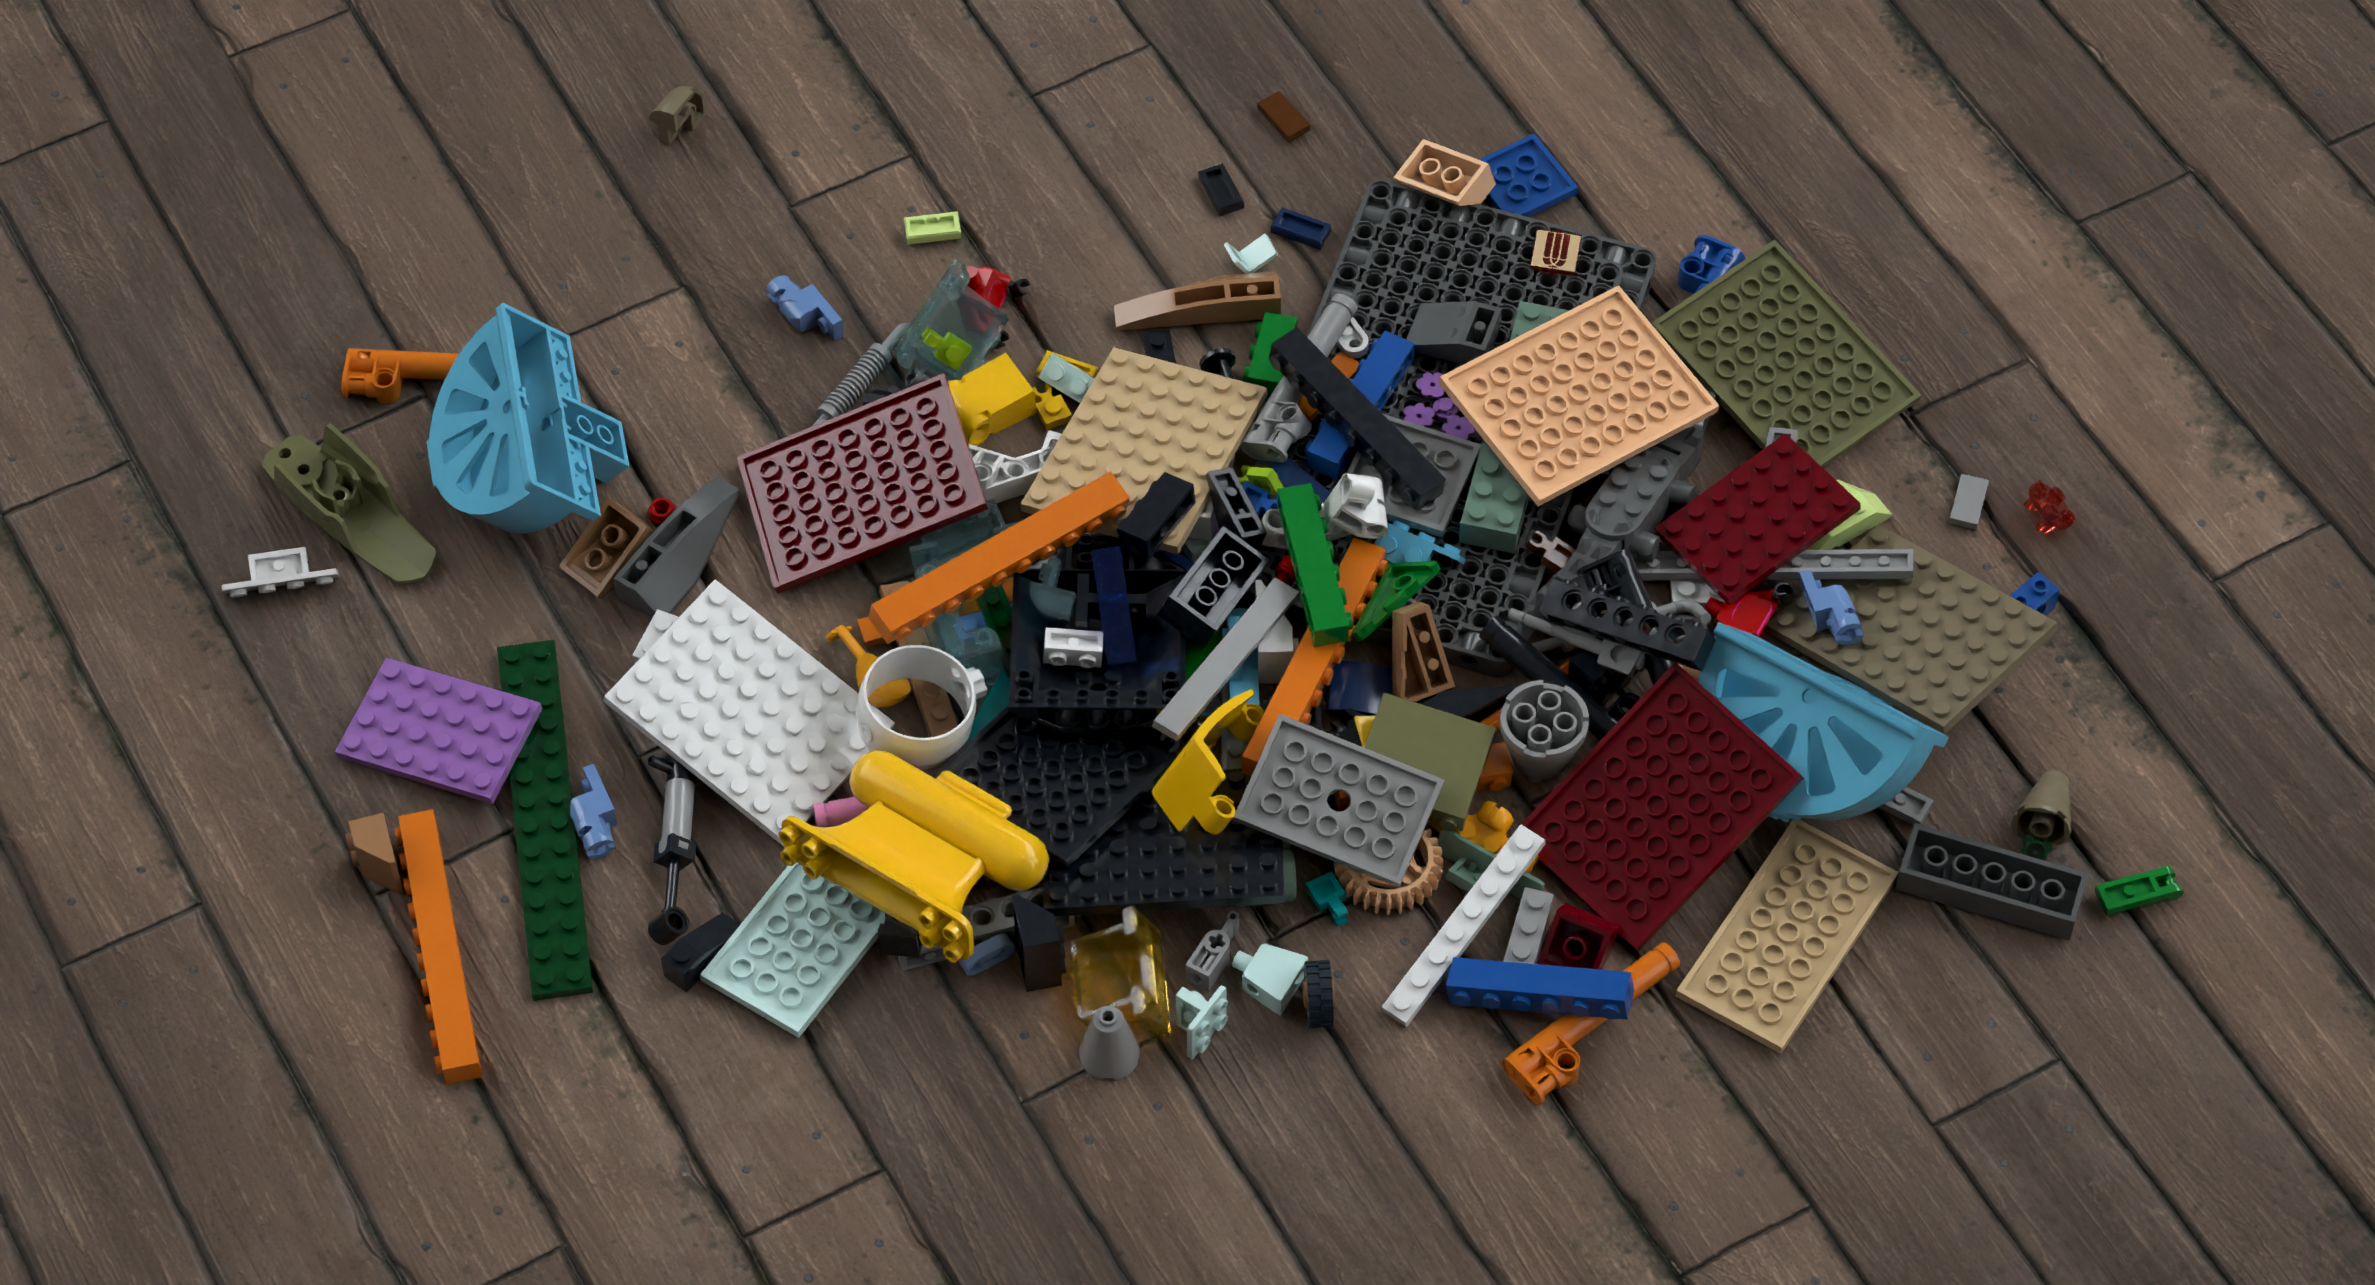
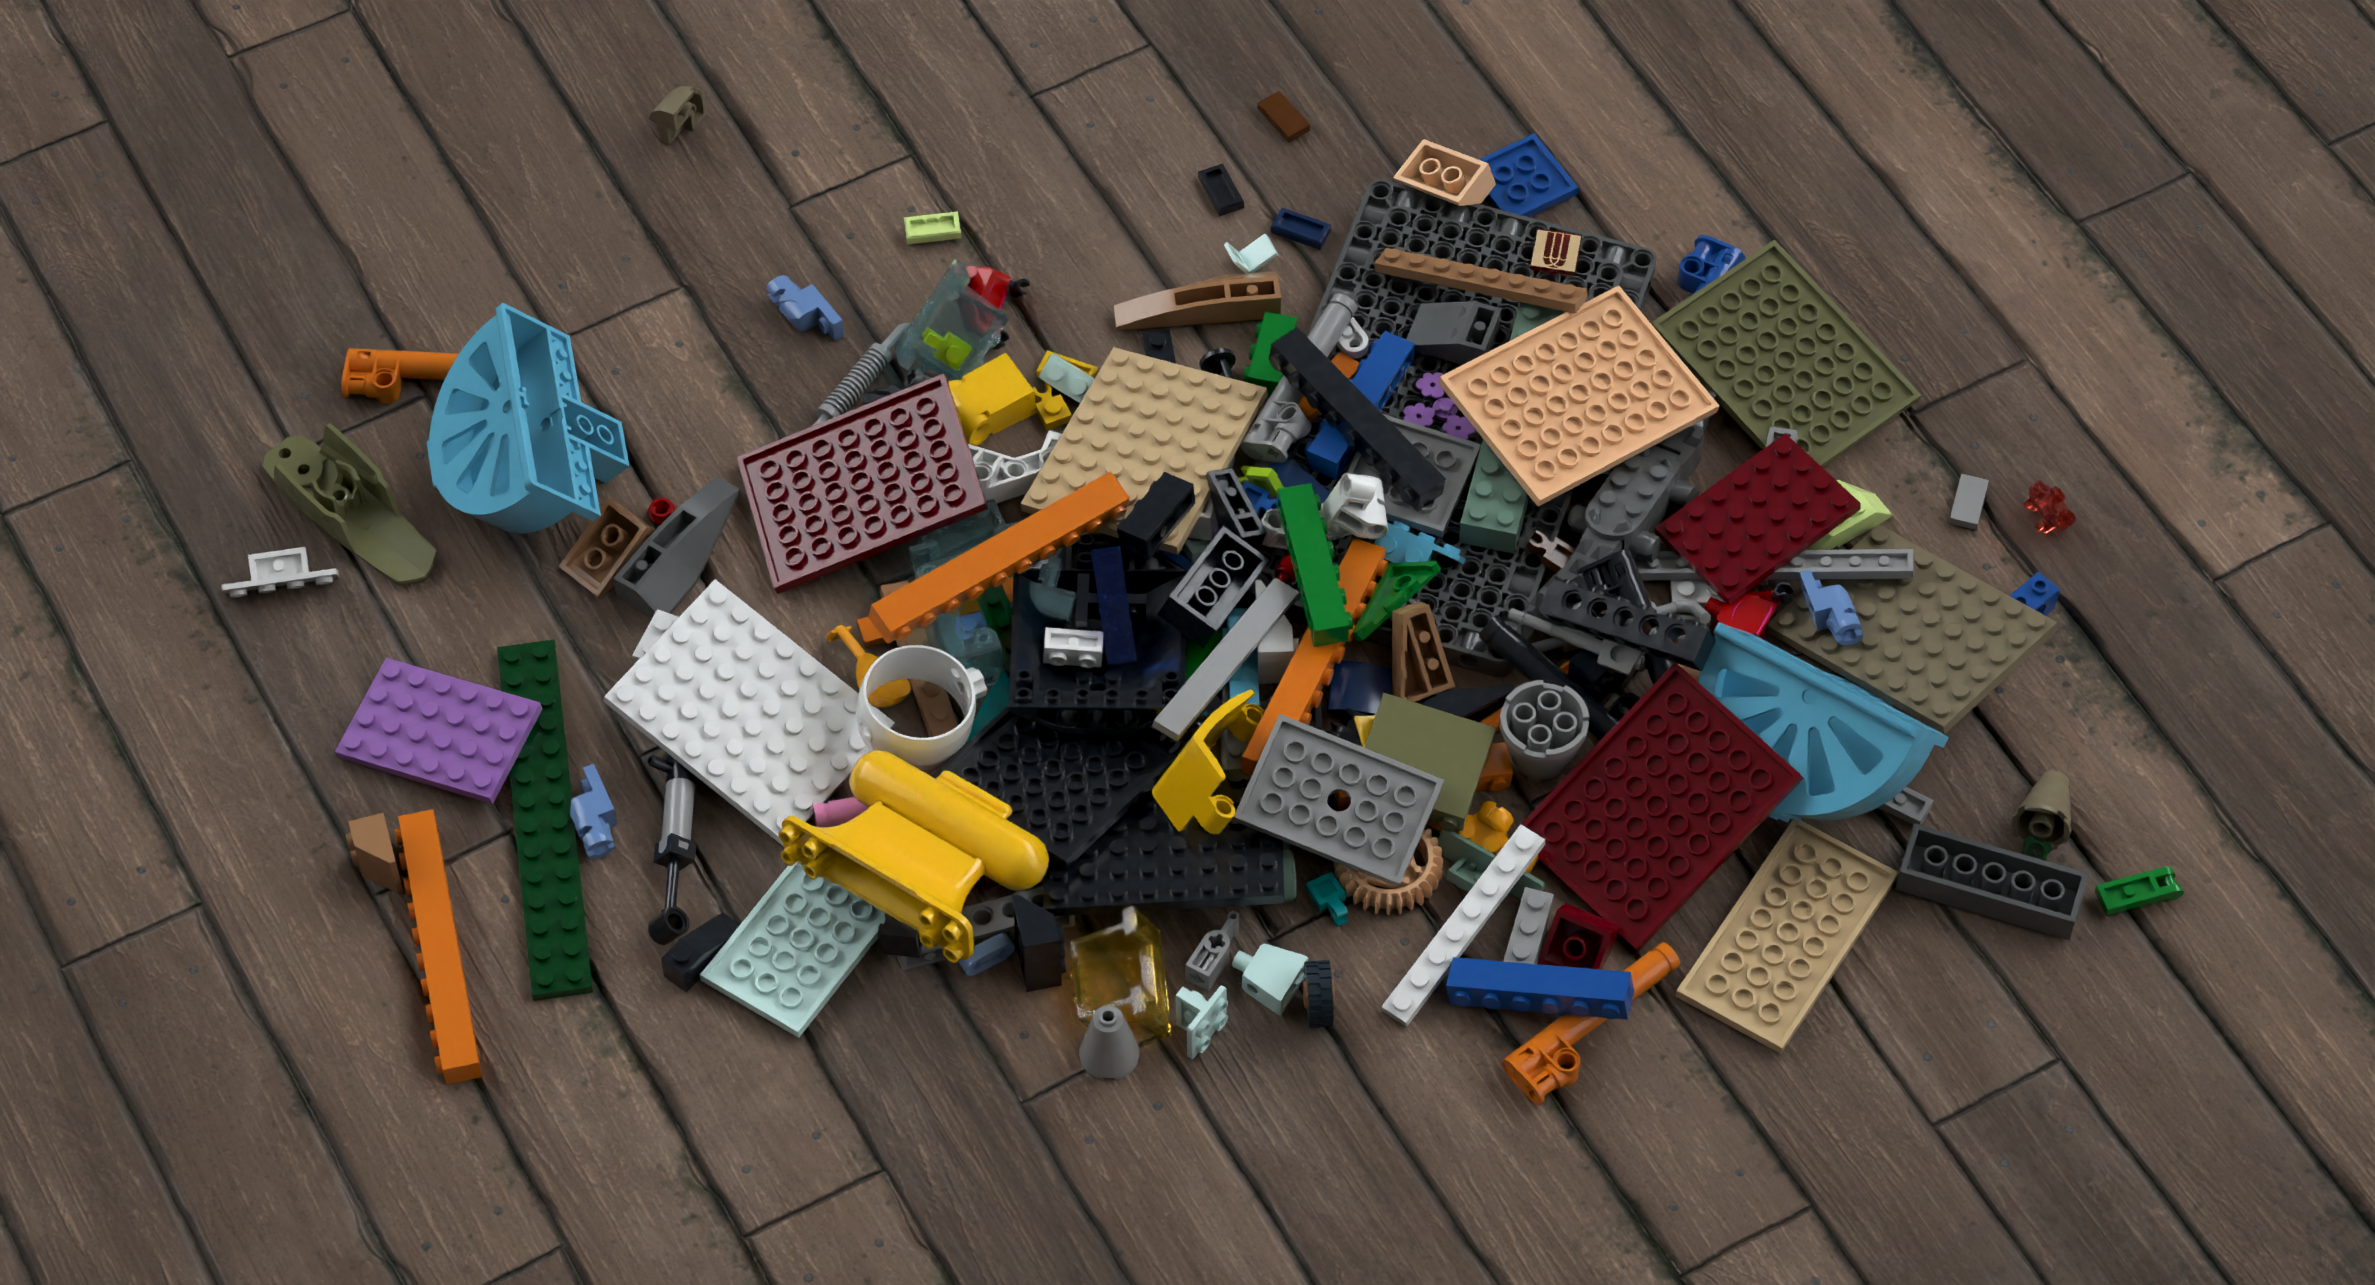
(1481, 280): none -> medium nougat plate

